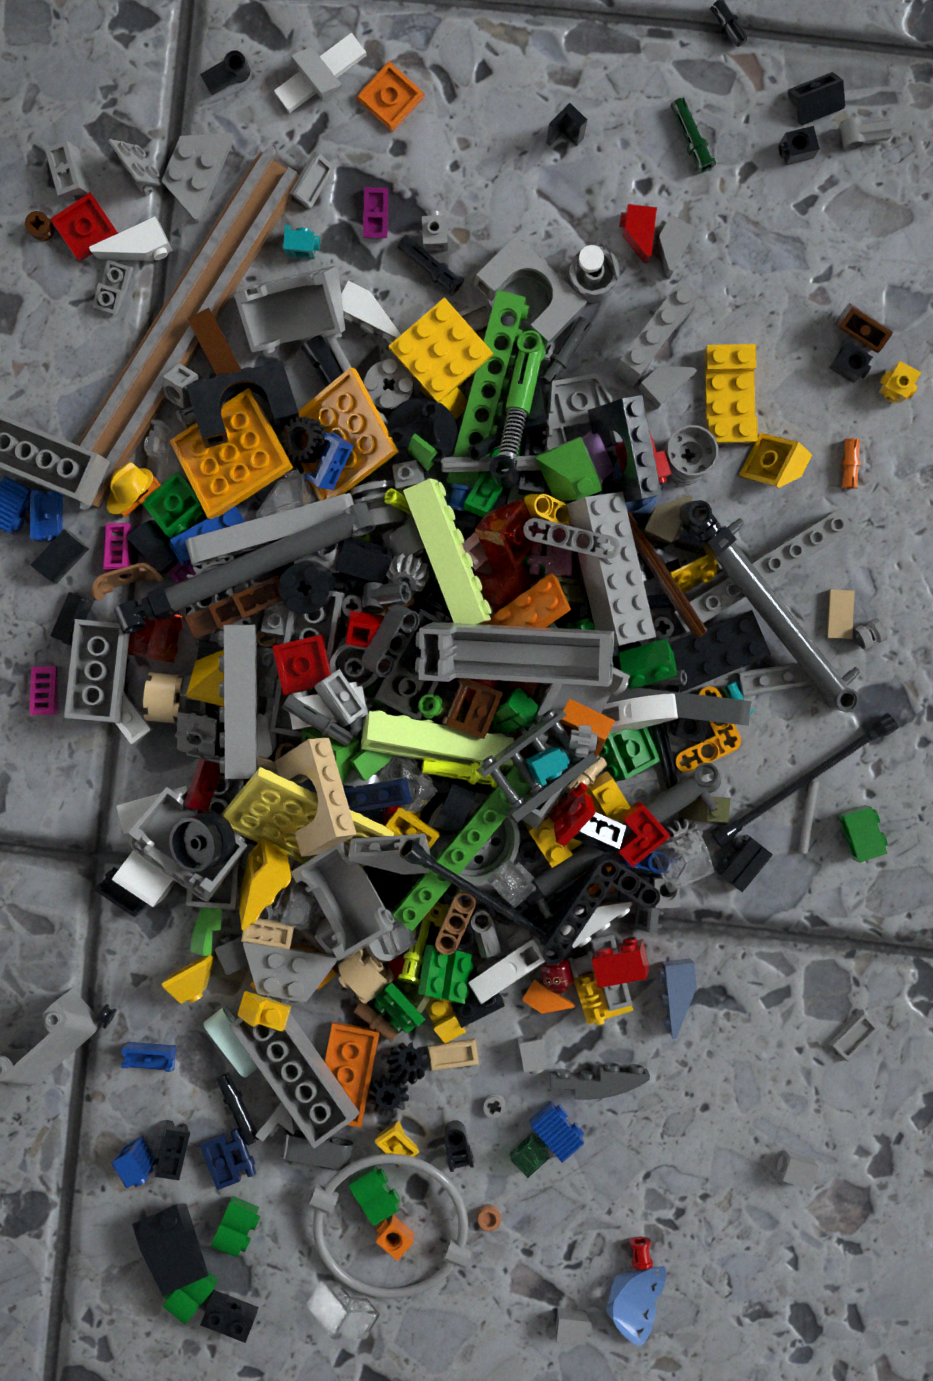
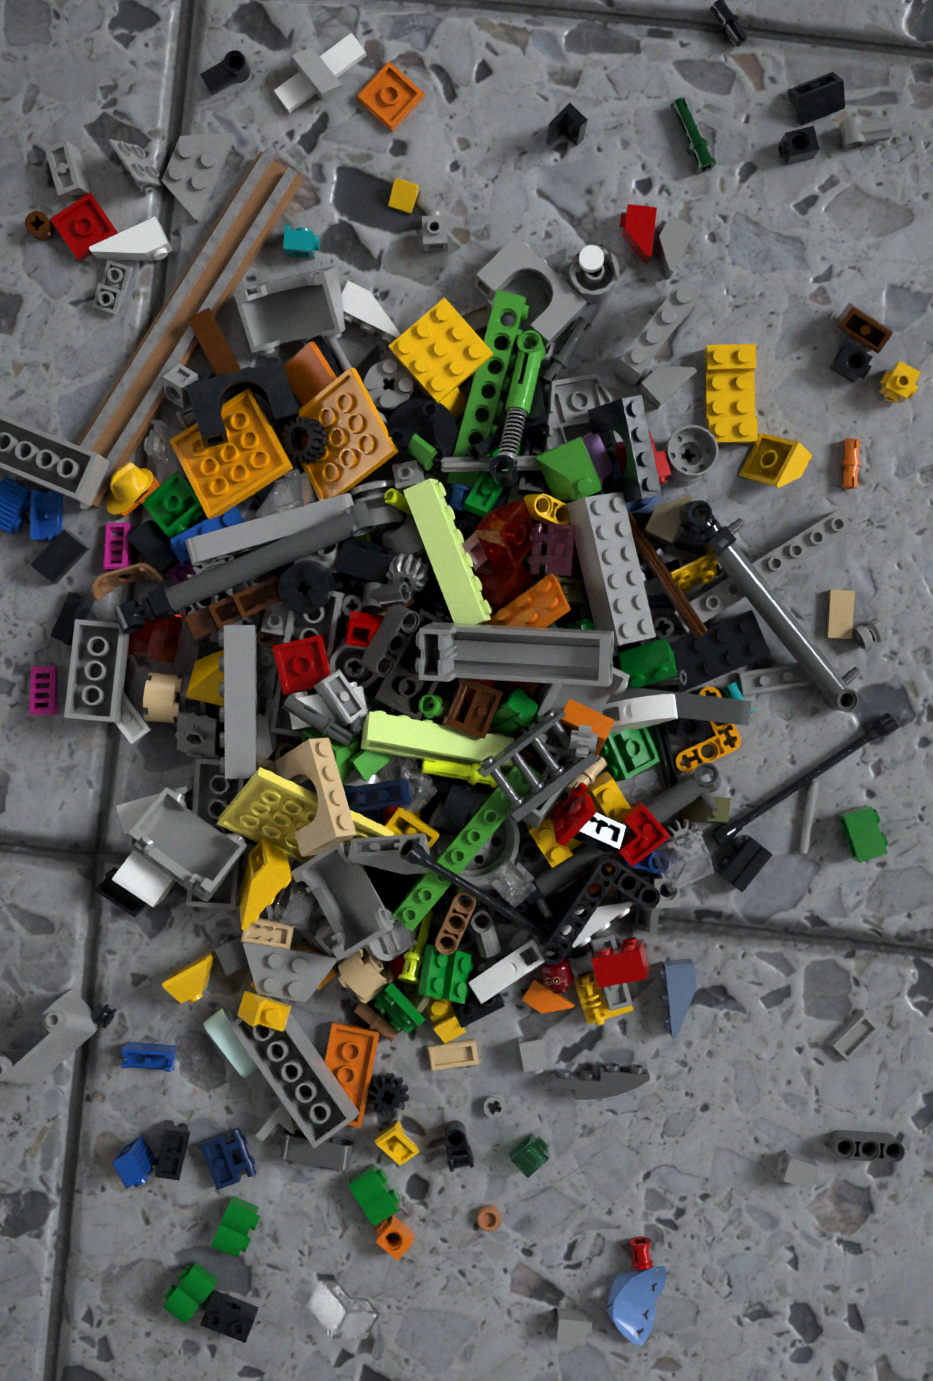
(171, 1248): black slope -> none
(202, 841): black wheel -> none
(203, 785): dark red plate -> none
(207, 921): bright green slope -> none
(233, 1099): black pin -> none
(309, 373): none -> orange tile
(312, 180): light grey tile -> none
(331, 462): blue hinge -> none
(375, 212): magenta slope -> none
(398, 1064): black gear -> none
(403, 195): none -> yellow slope
(437, 918): yellow plate -> none
(438, 271): black pin -> none
(455, 1251): light grey piece -> none
(547, 764): teal brick -> none
(557, 1131): blue brick -> none
(572, 535): light grey beam -> none
(875, 1152): none -> dark grey beam

